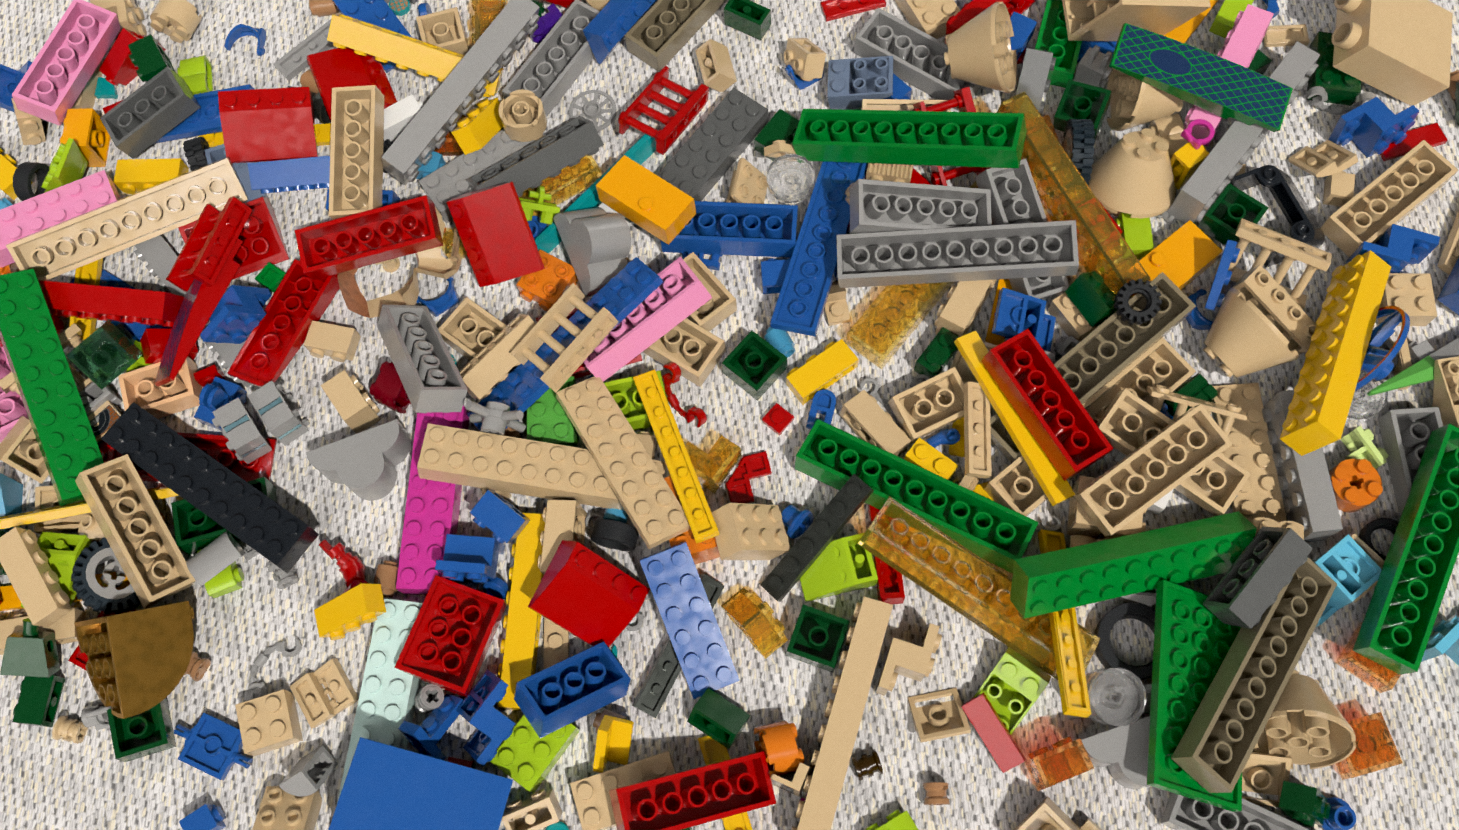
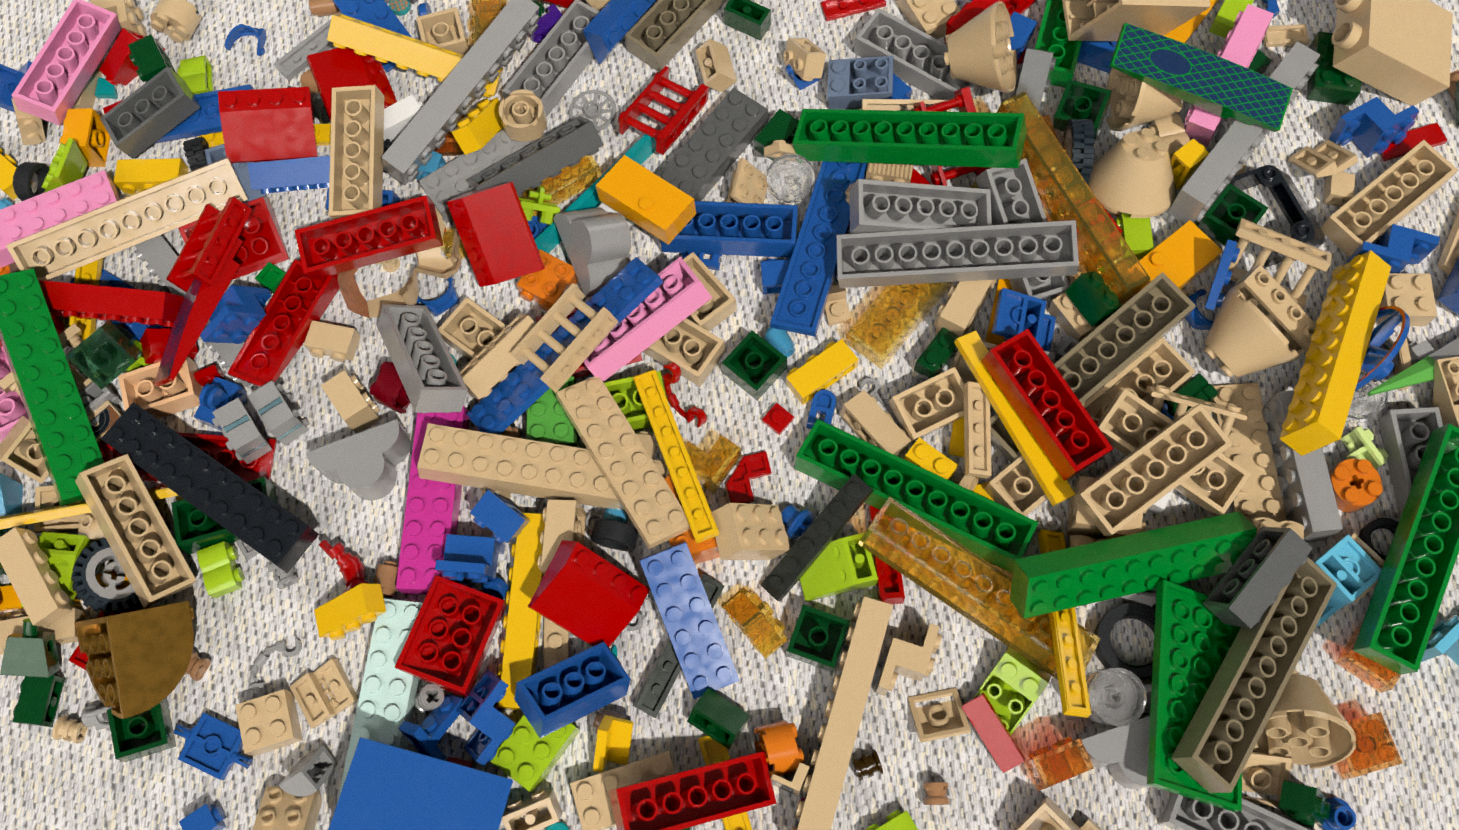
(214, 558): light grey brick -> none
(495, 417): light grey bar -> none
(944, 437): blue arm -> none
(1094, 68): light grey hinge -> none
(1143, 288): black tyre -> none
(1196, 143): dark pink piece -> none
(1319, 100): light grey piece -> none

